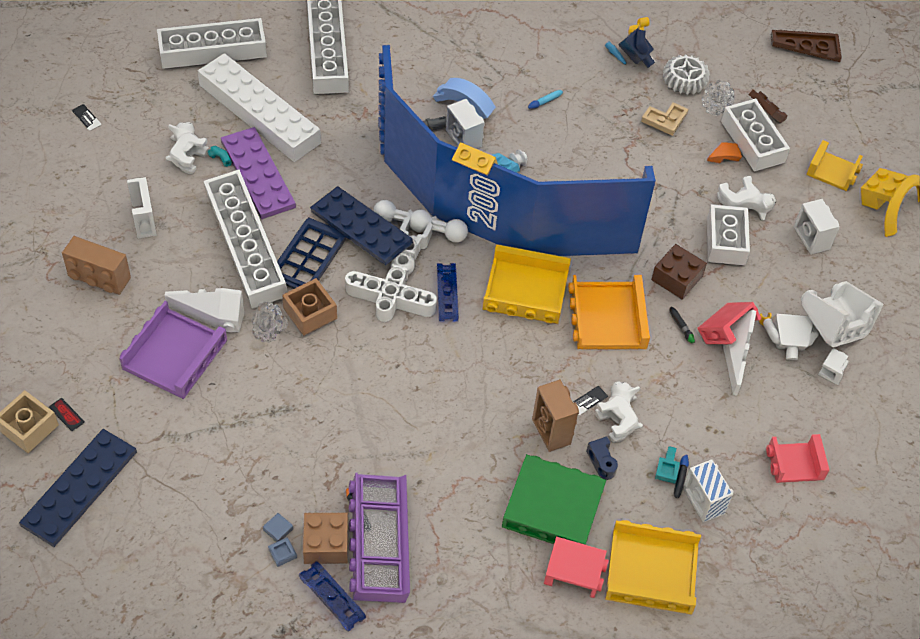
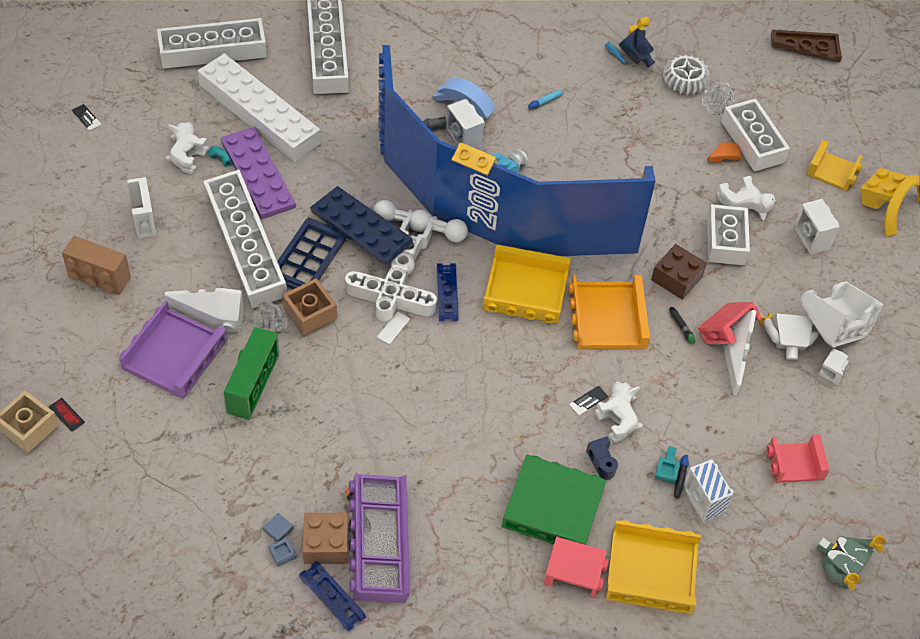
(78, 487): dark blue plate -> none
(251, 373): none -> green brick
(393, 327): none -> white sticker
(555, 415): medium nougat brick -> none
(668, 121): tan plate -> none
(768, 106): reddish brown plate -> none
(848, 558): none -> sand green torso

